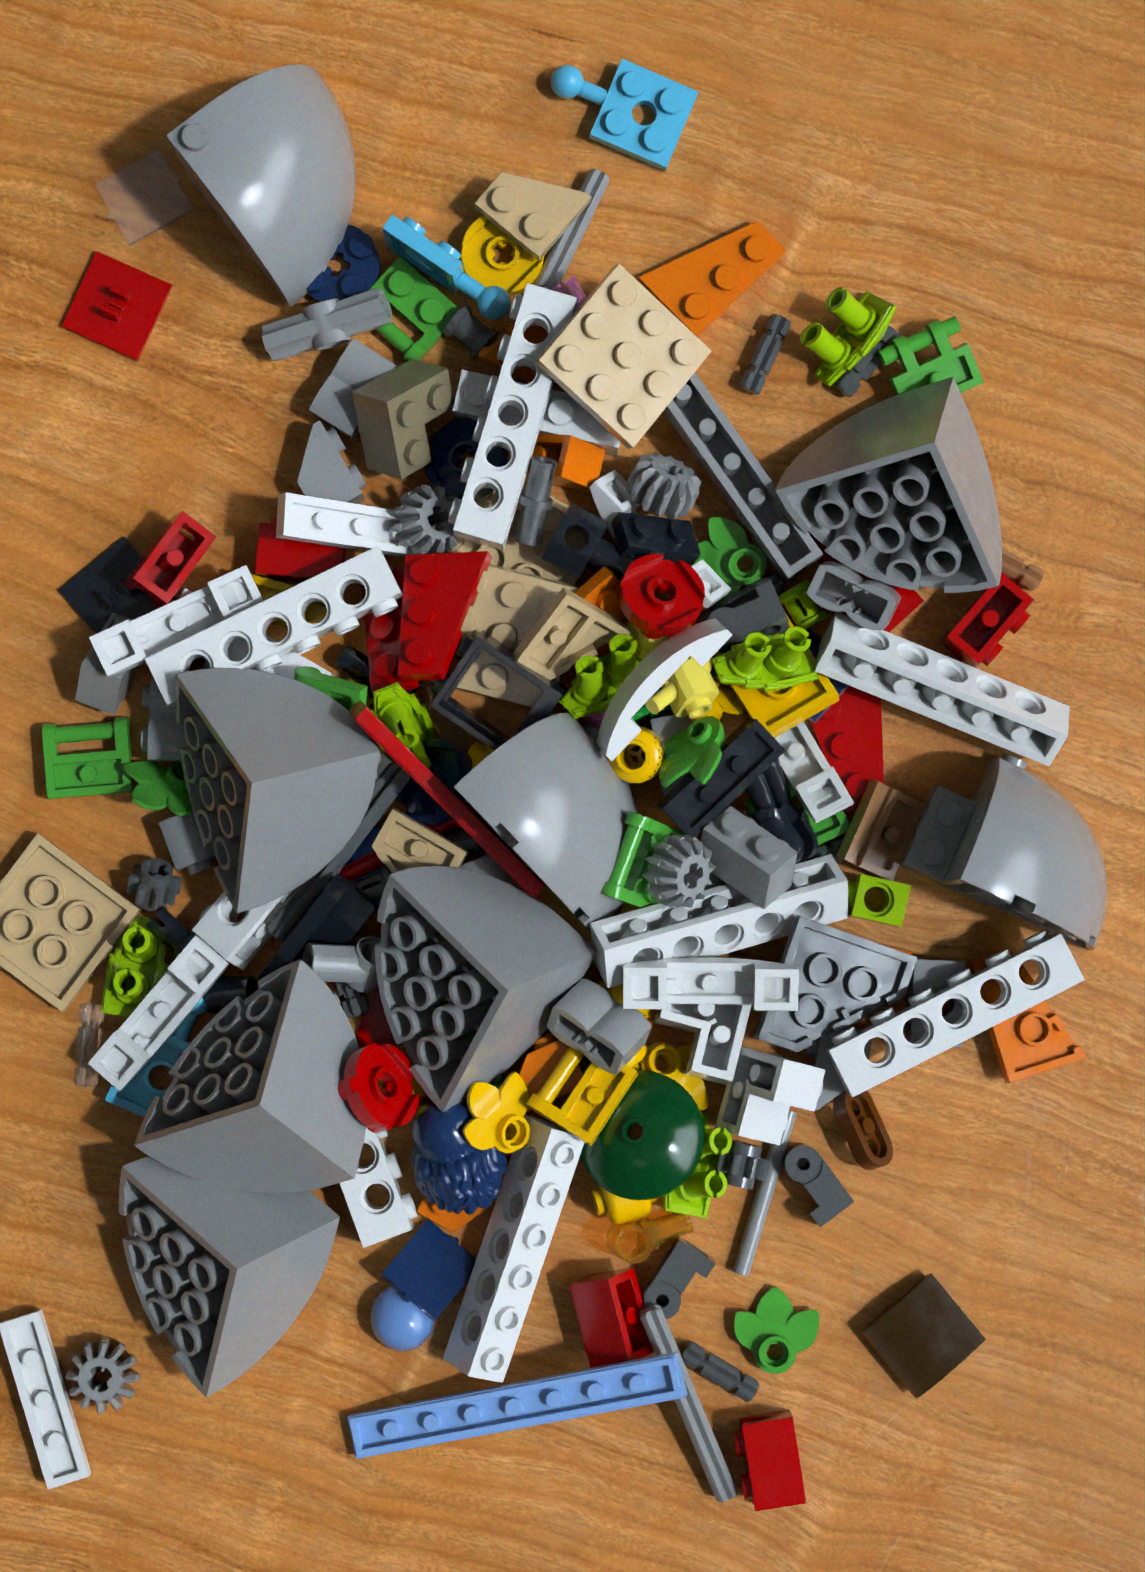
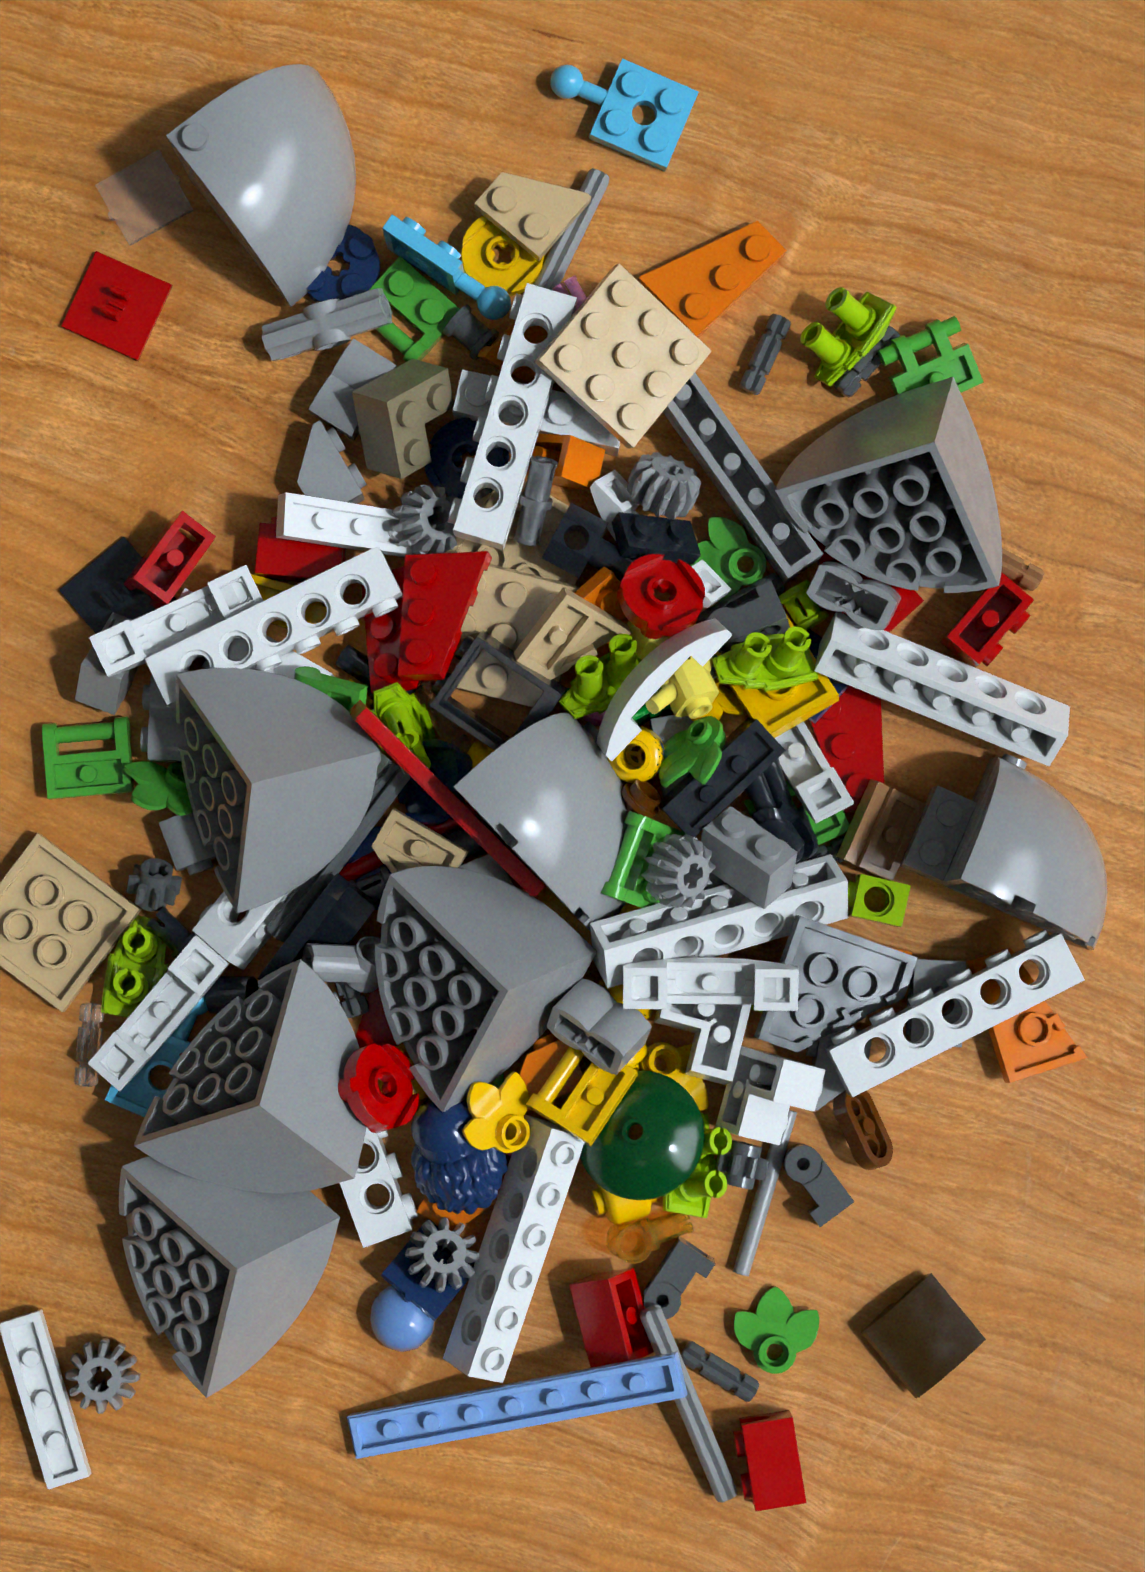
(456, 1264): none -> light grey gear
(641, 798): none -> reddish brown plate

